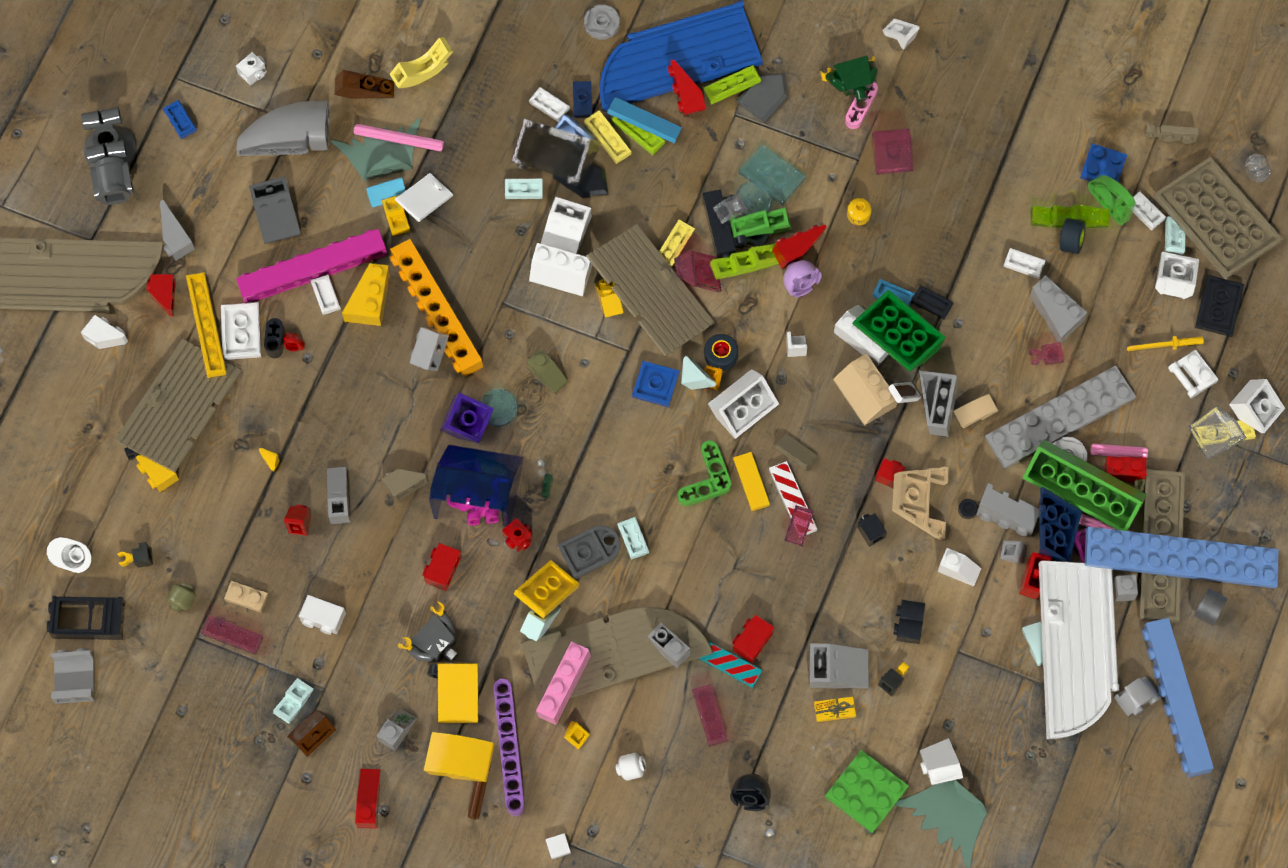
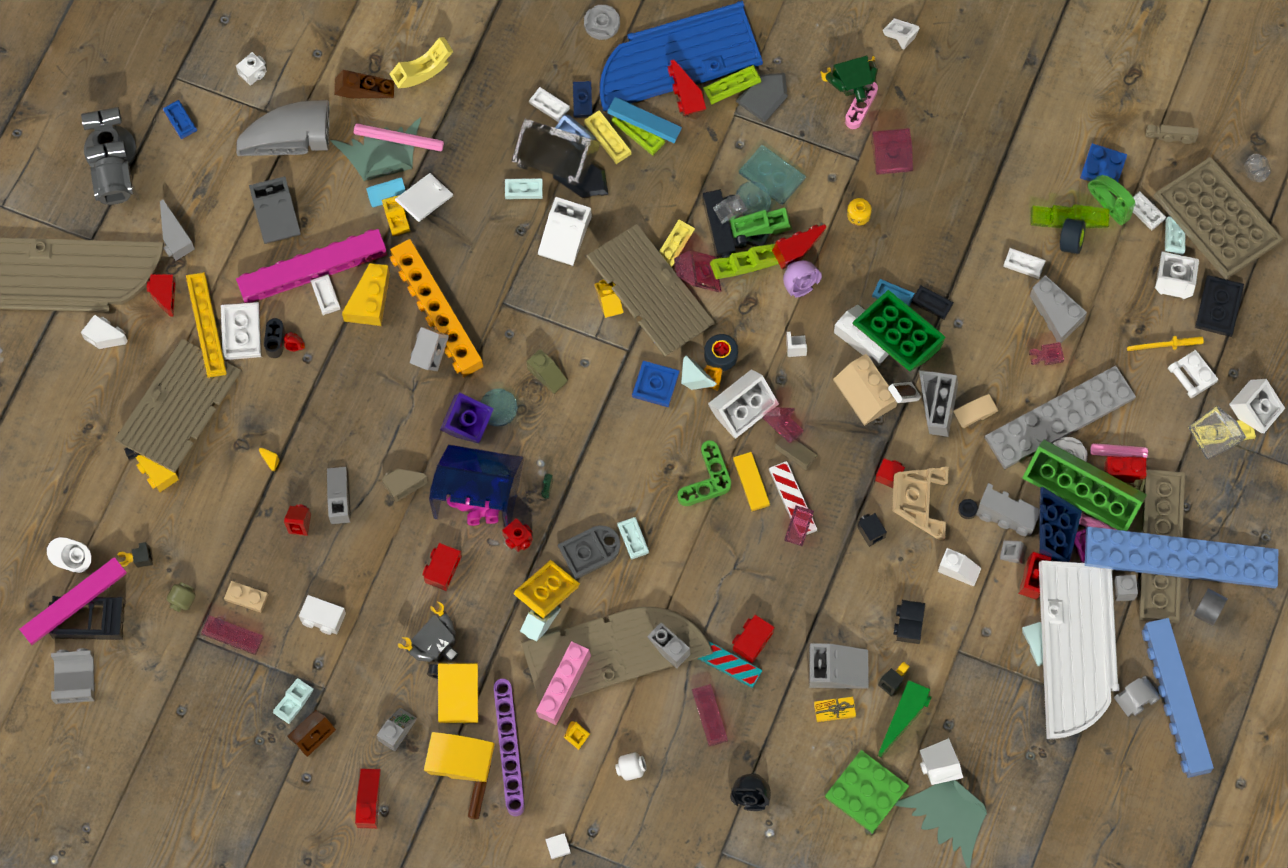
(73, 601): none -> dark pink tile
(560, 269): white slope -> none
(780, 420): none -> clear pink slope
(908, 709): none -> green slope

